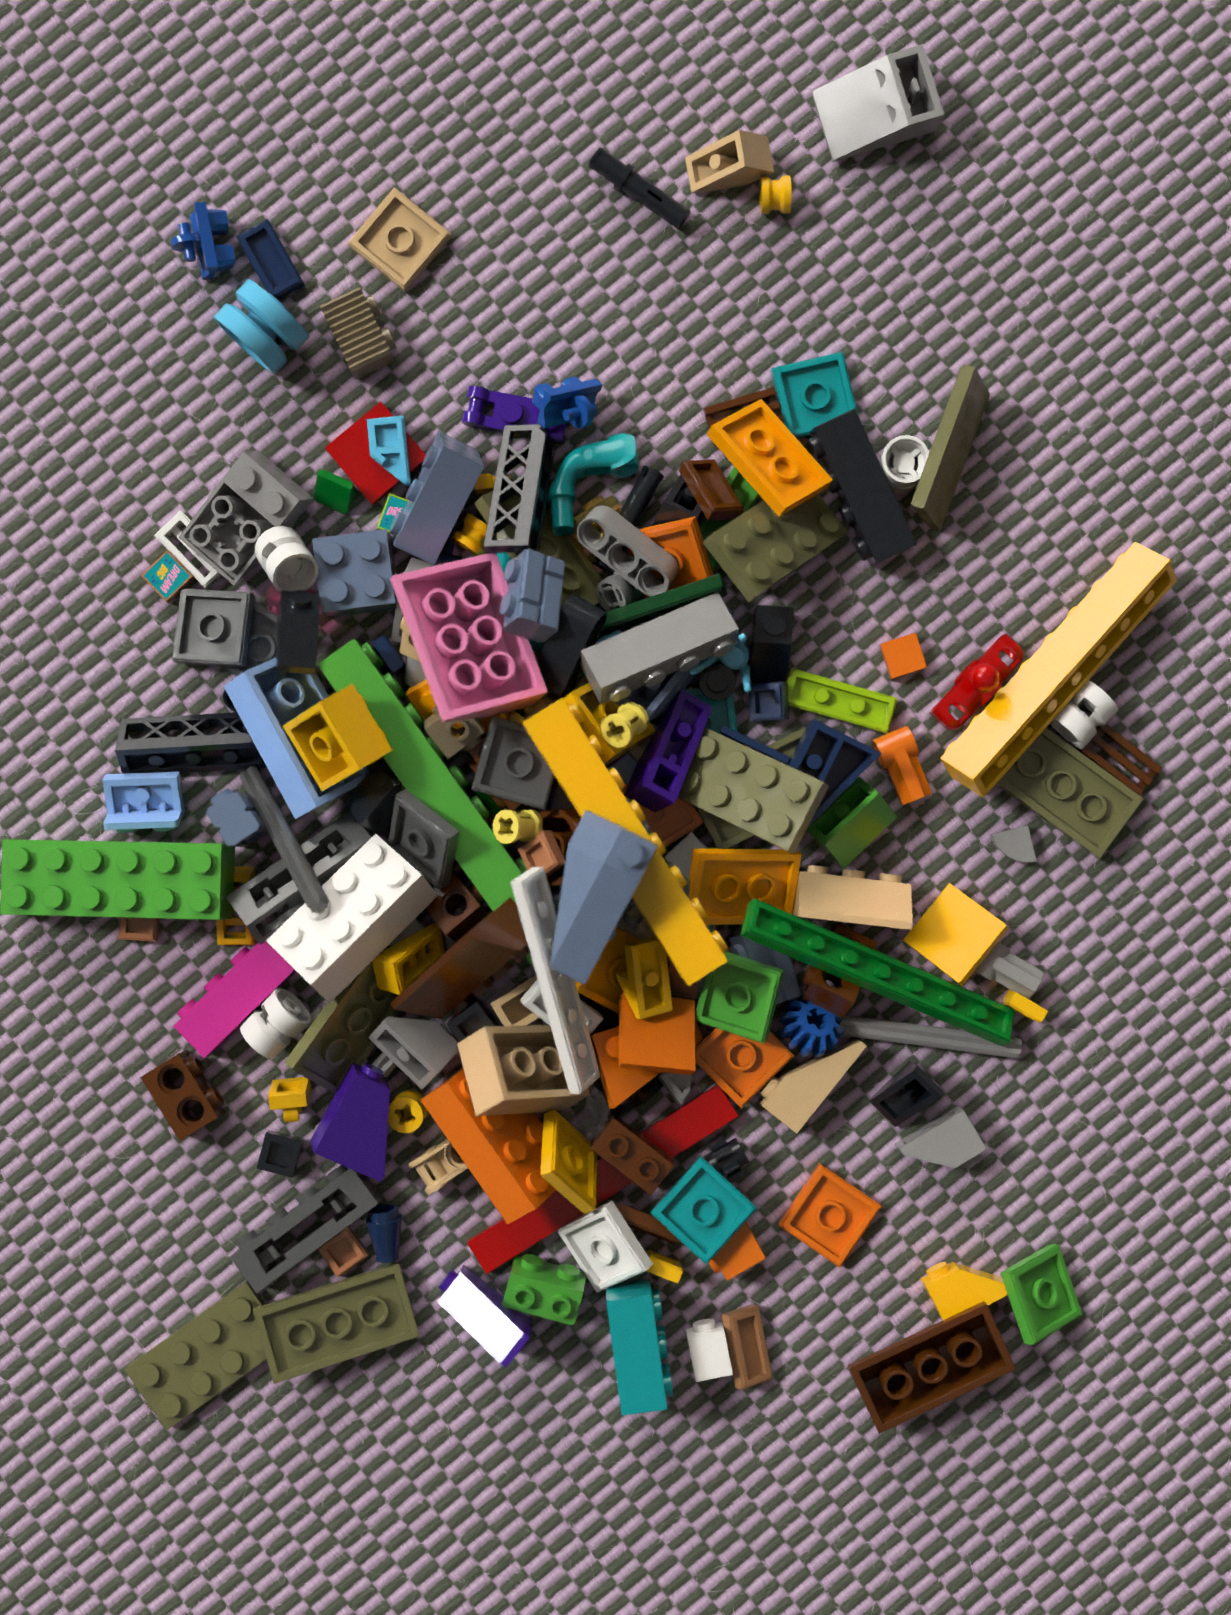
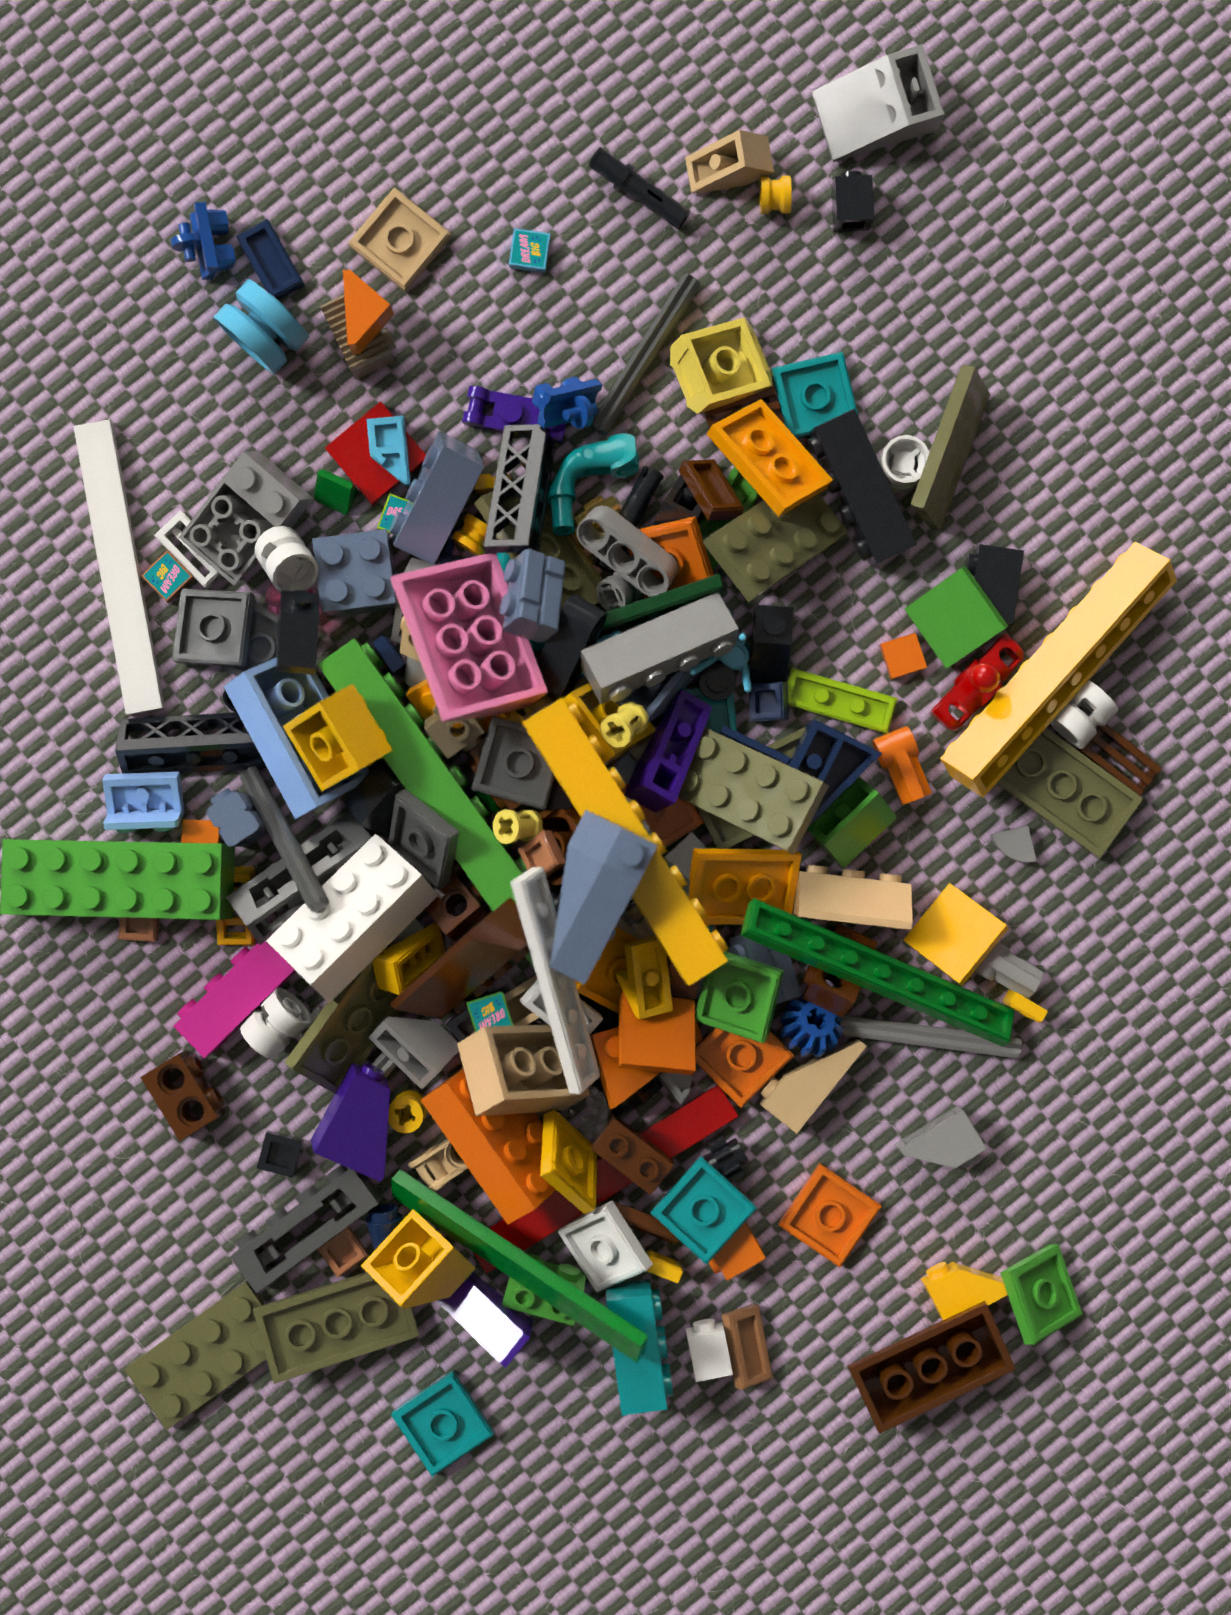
(119, 567): none -> white tile
(200, 832): none -> orange tile
(290, 1095): yellow tile -> none
(364, 312): none -> orange slope
(417, 1264): none -> yellow slope
(442, 1423): none -> teal tile
(489, 1011): none -> tile
(520, 1266): none -> green tile
(529, 250): none -> tile
(645, 354): none -> dark grey axle
(719, 365): none -> light yellow slope
(852, 202): none -> black brick
(906, 1094): black slope -> none
(956, 617): none -> bright green tile
(998, 575): none -> black slope

